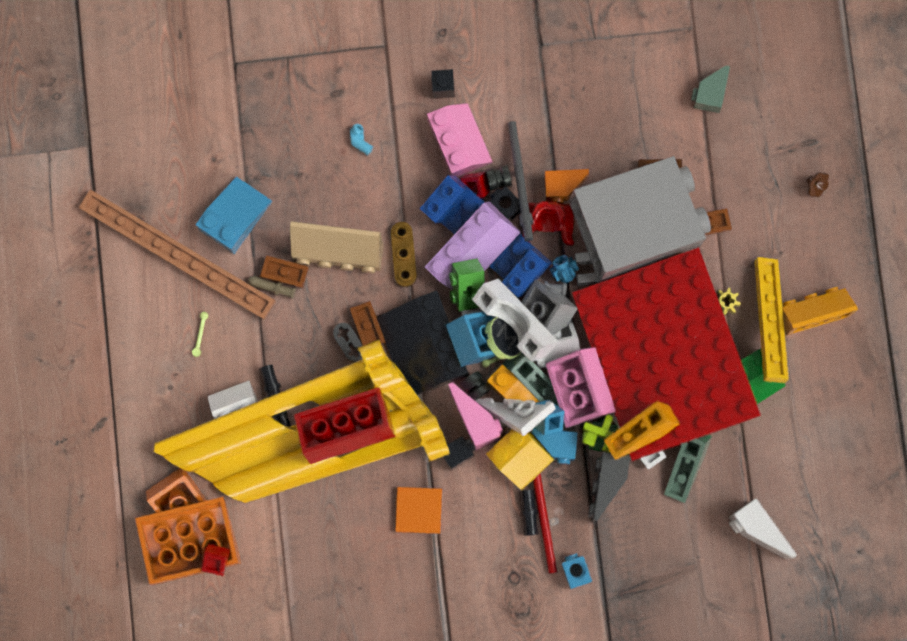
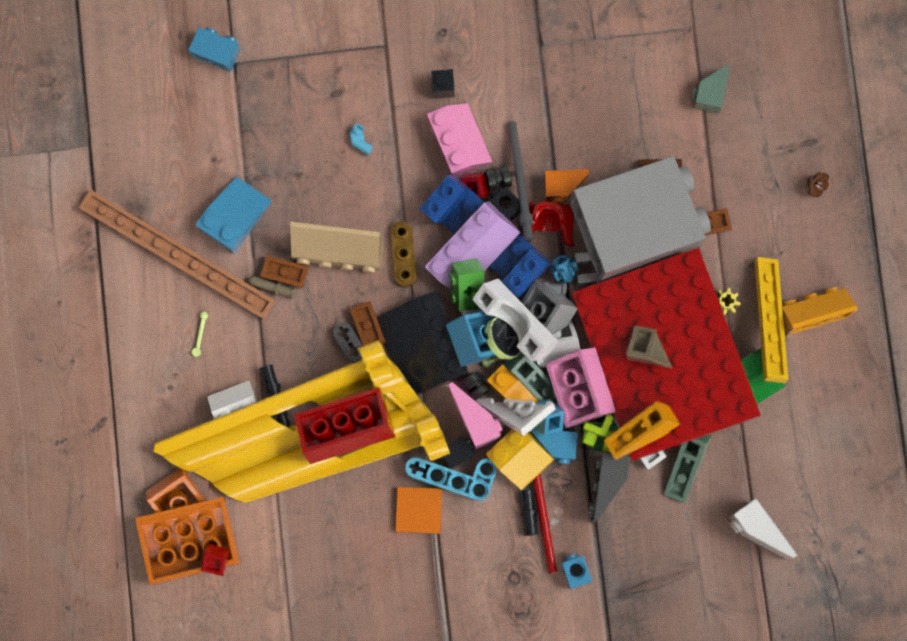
(214, 48): none -> dark azure brick
(449, 474): none -> medium azure beam
(647, 348): none -> dark tan slope

